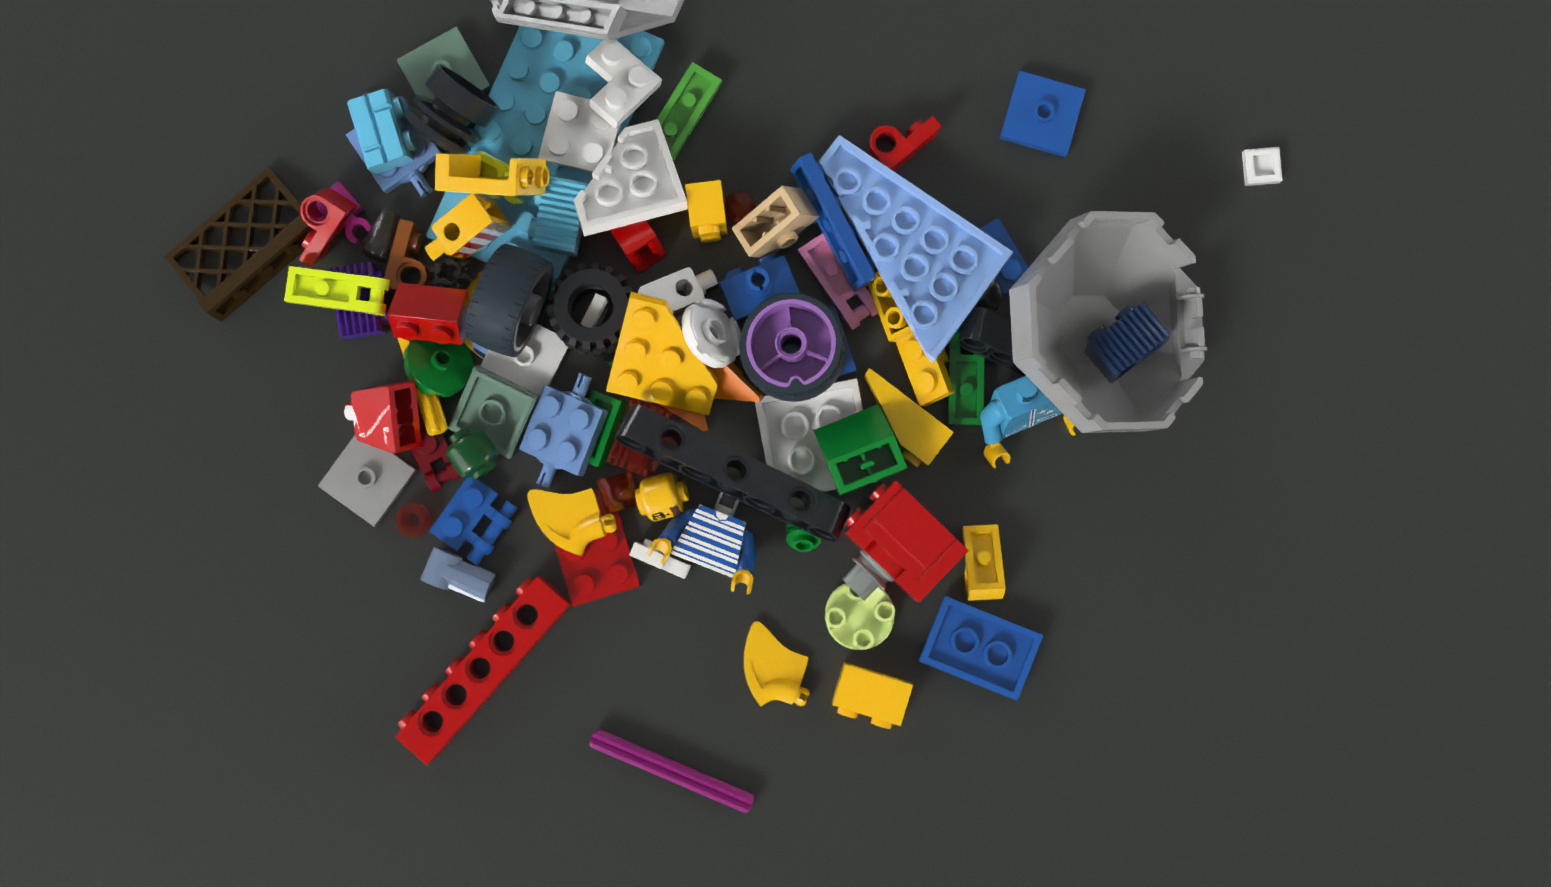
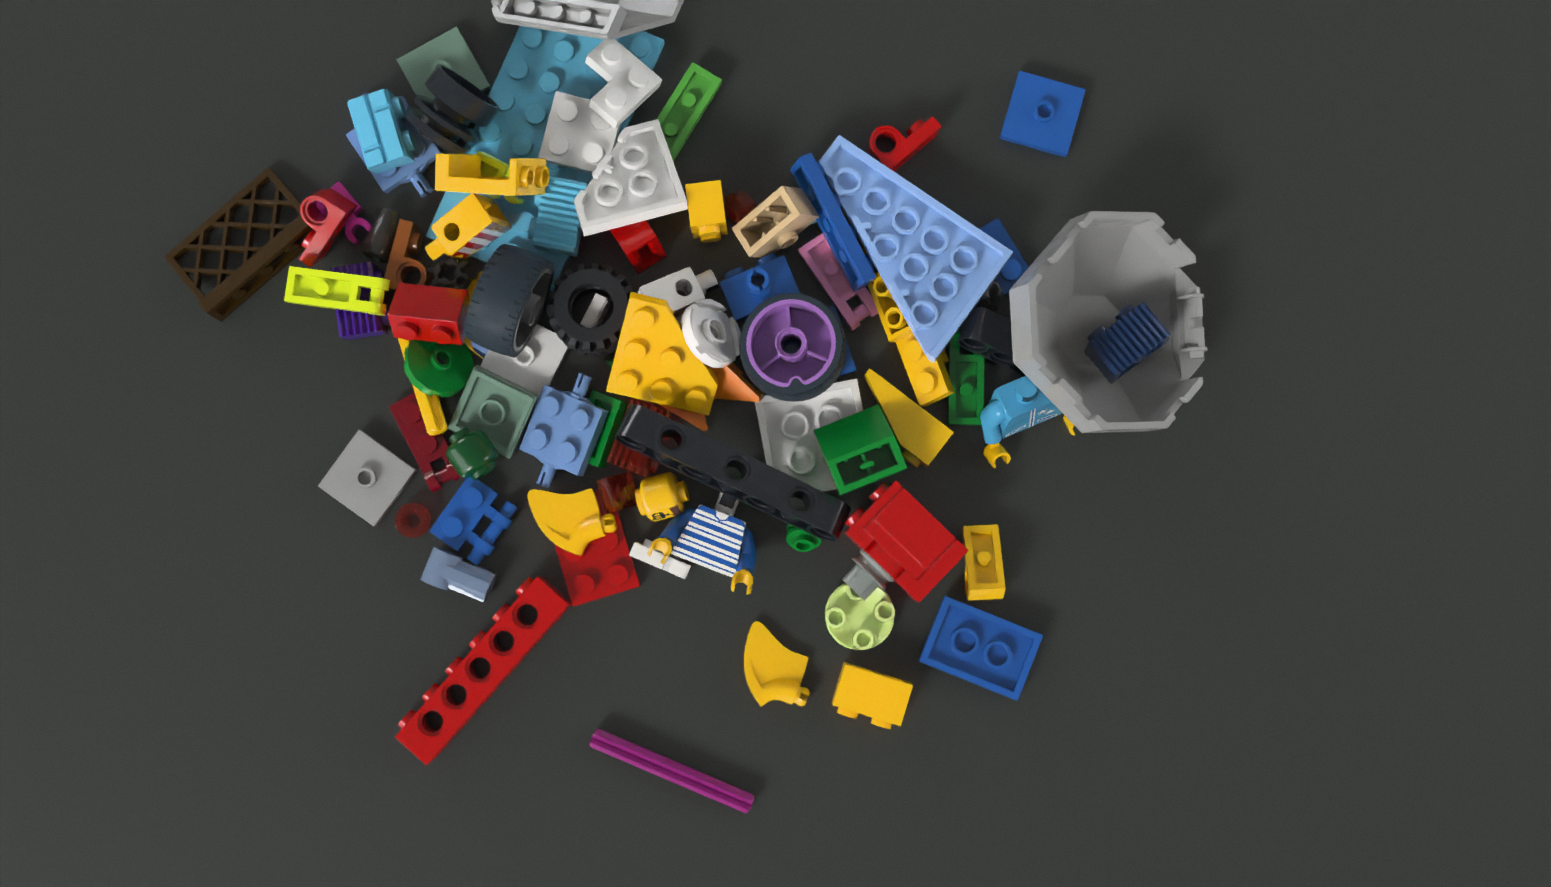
(386, 416): red torso -> none
(1262, 166): white tile -> none

